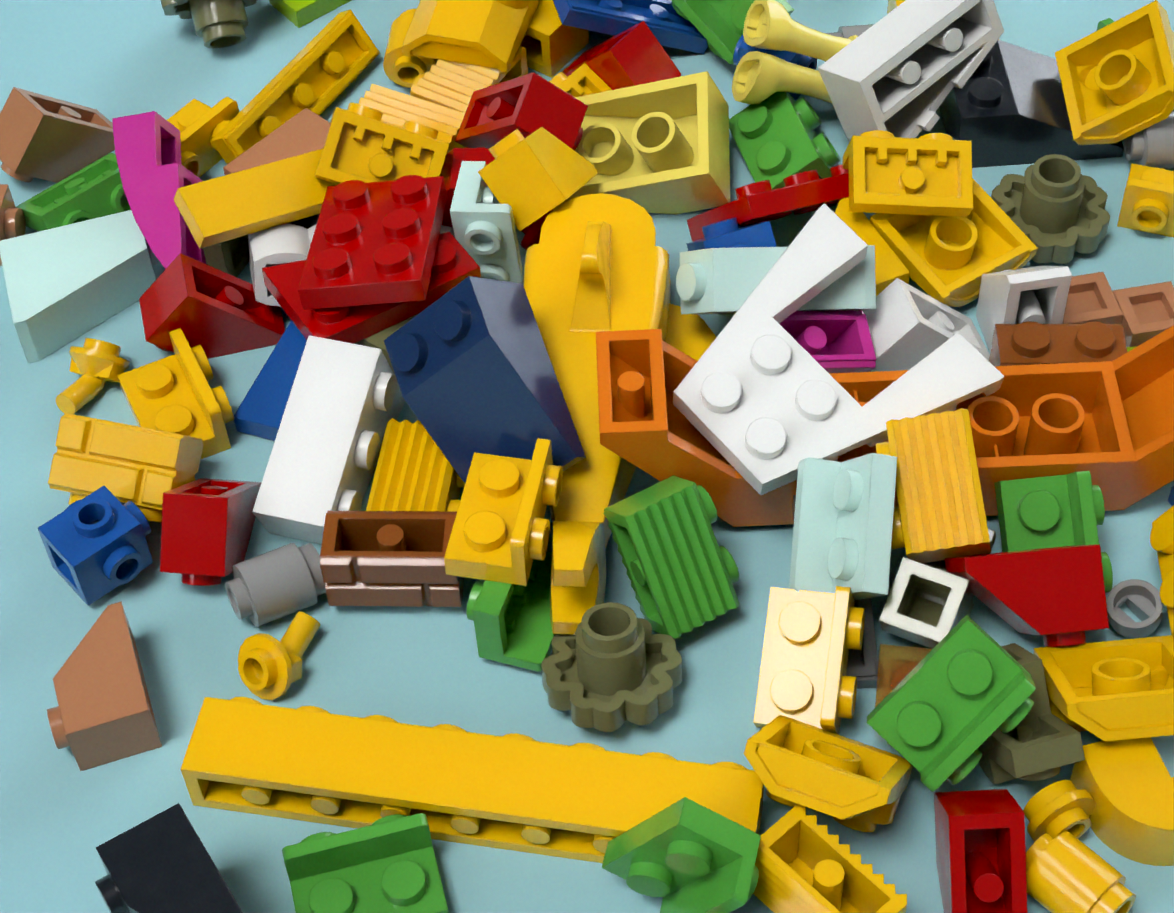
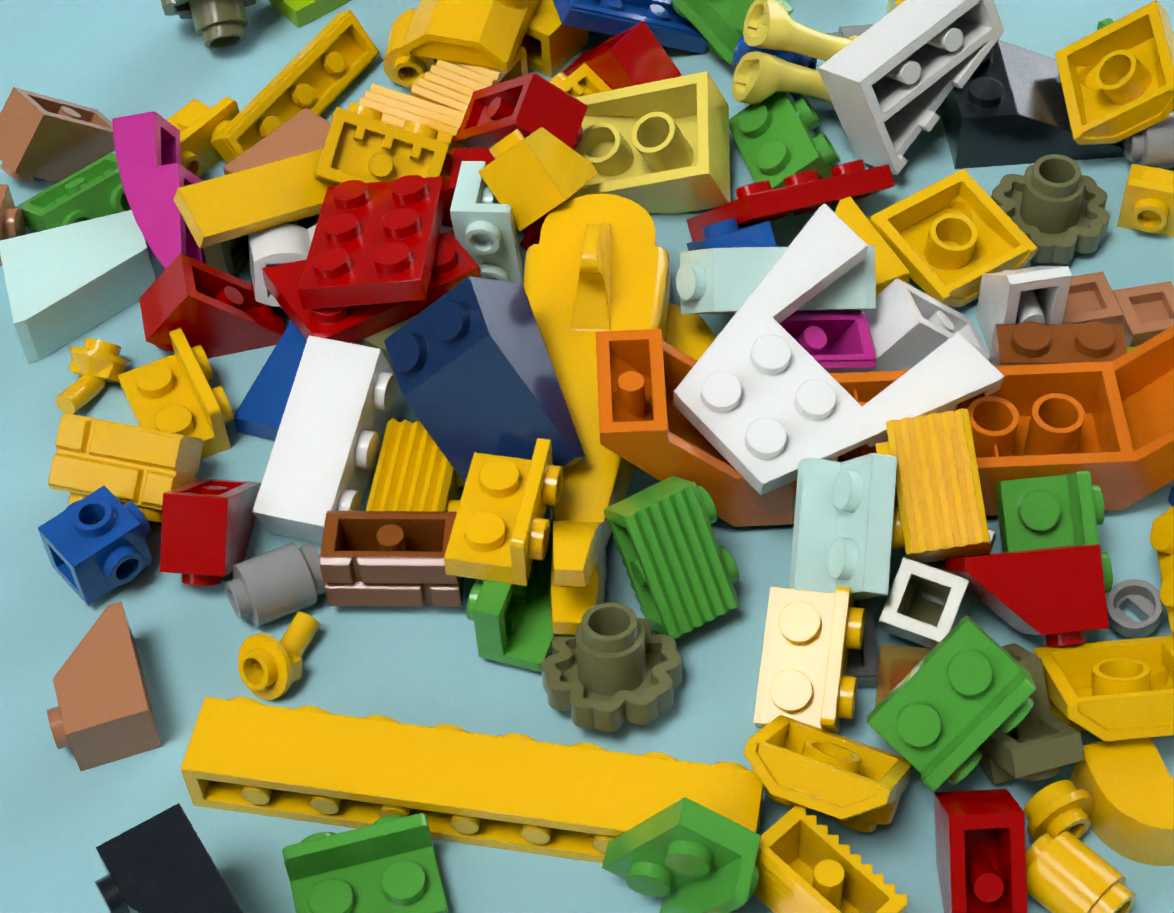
(909, 174): yellow bracket -> none

